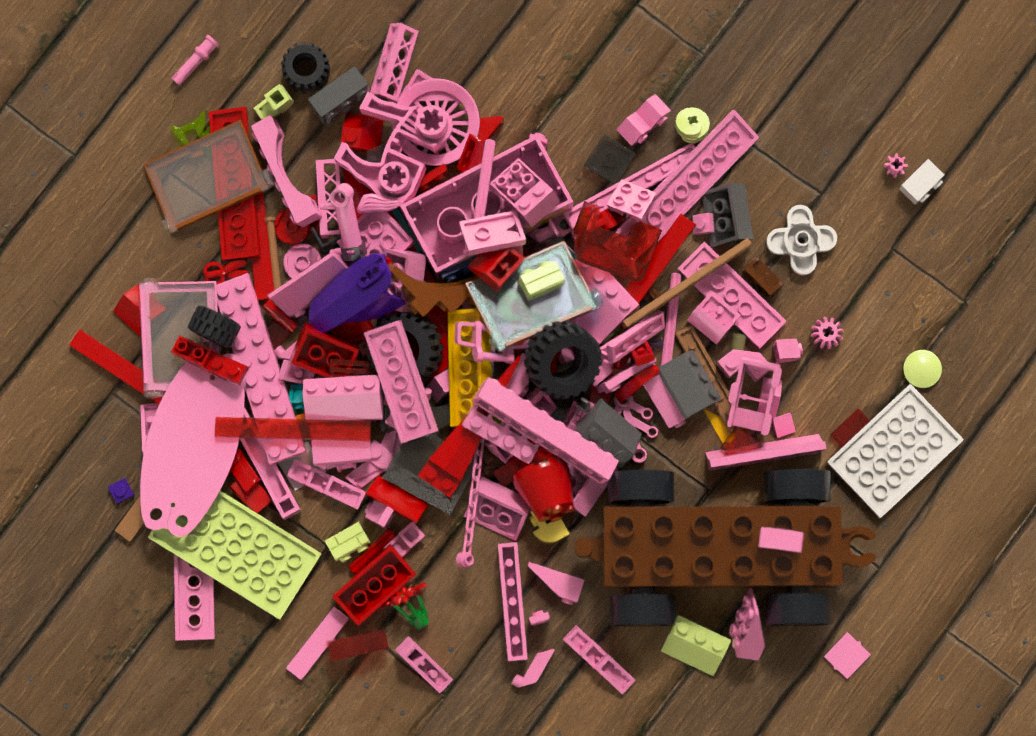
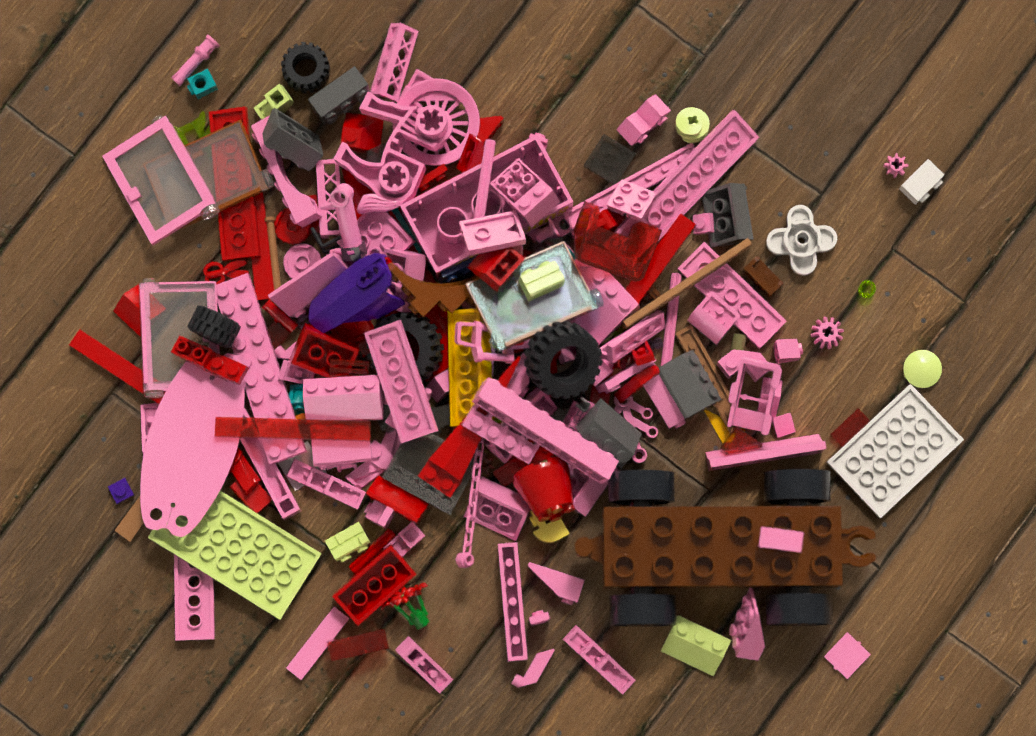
(160, 180): none -> door
(202, 76): none -> teal brick
(292, 140): none -> dark grey slope
(866, 294): none -> clear neon green bush

